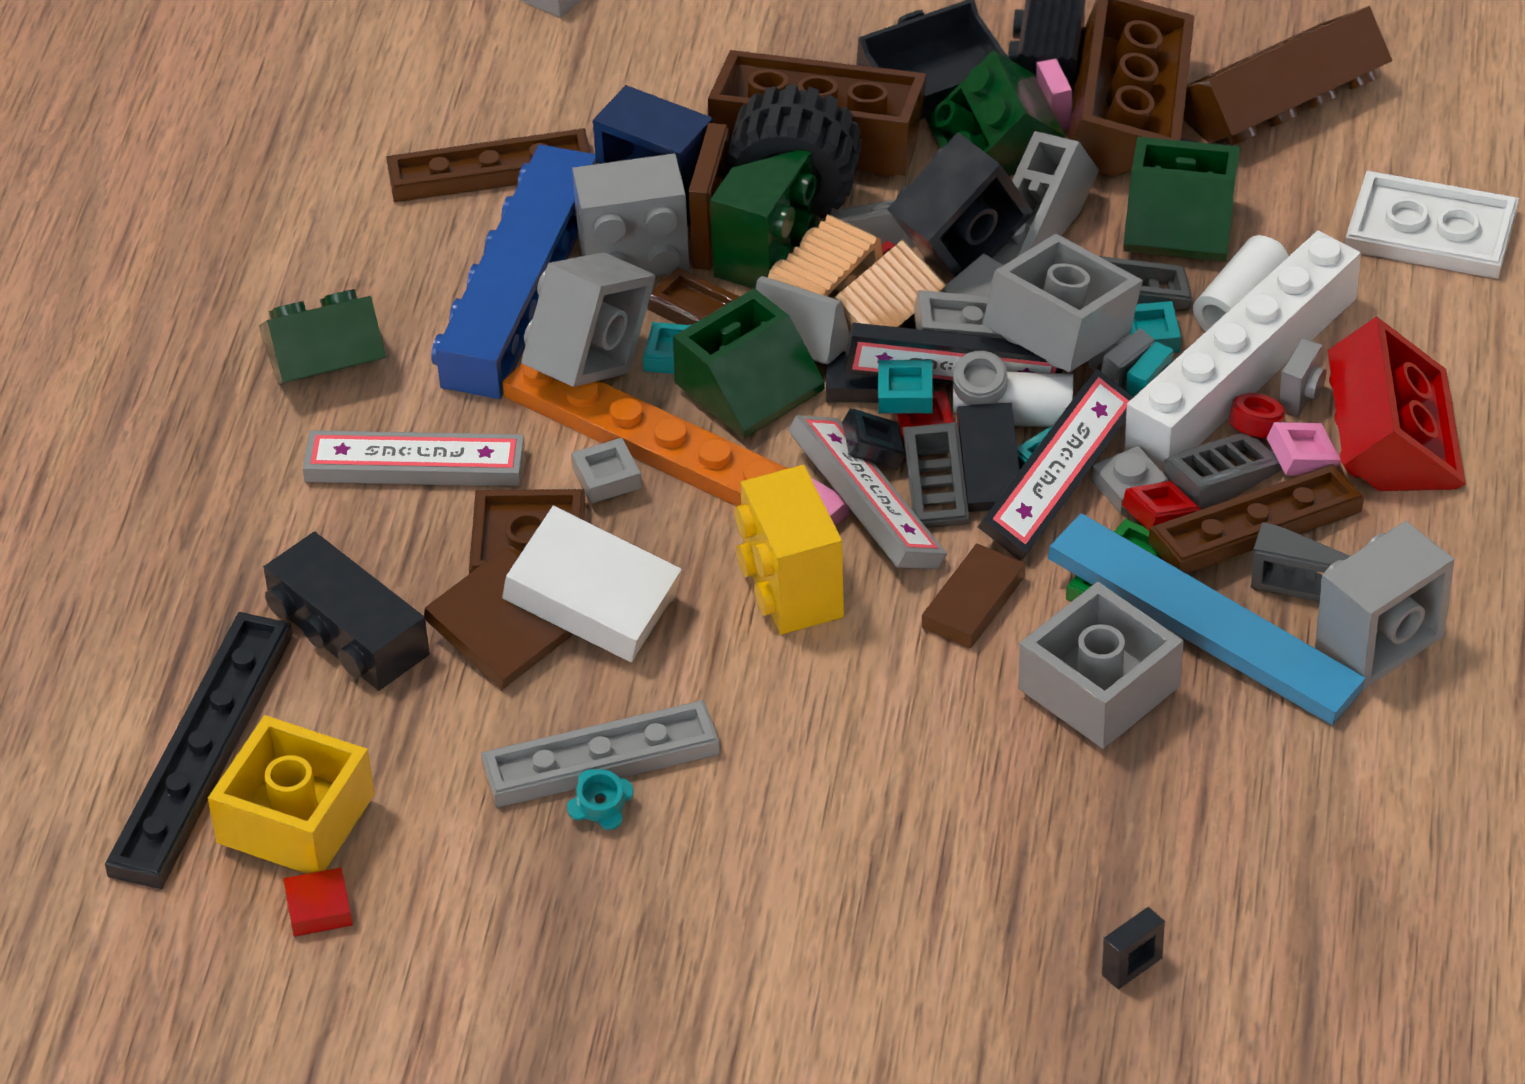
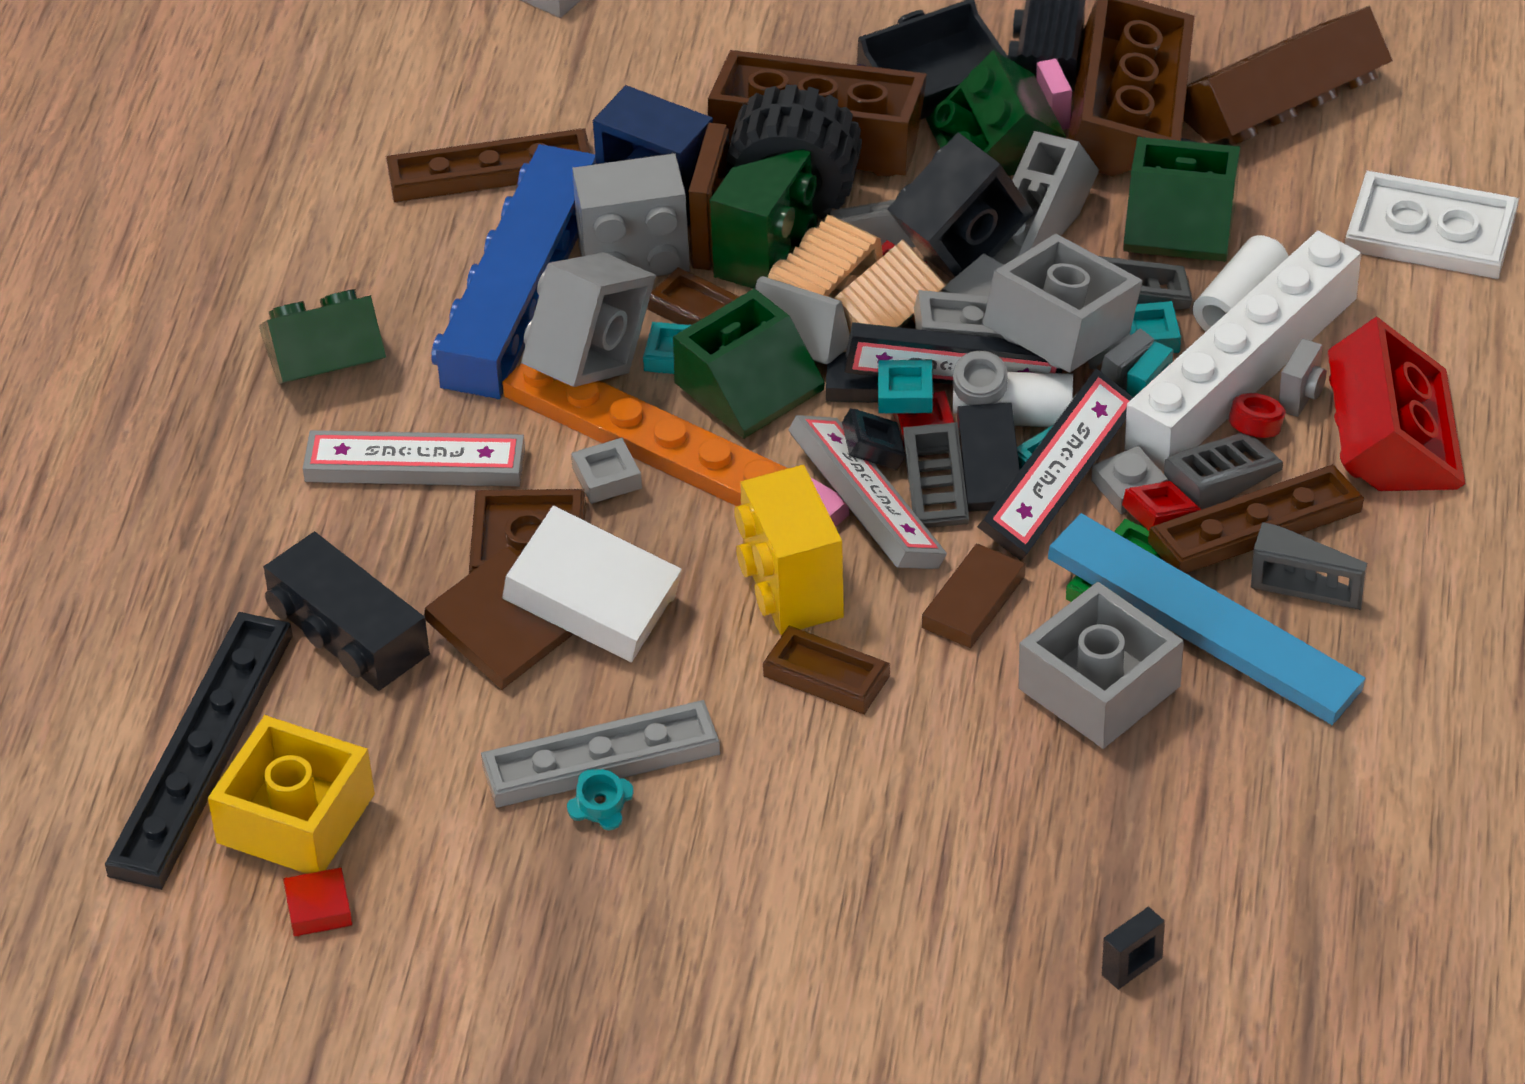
(826, 669): none -> reddish brown tile
(1302, 447): bright pink tile -> none
(1384, 602): light grey brick -> none

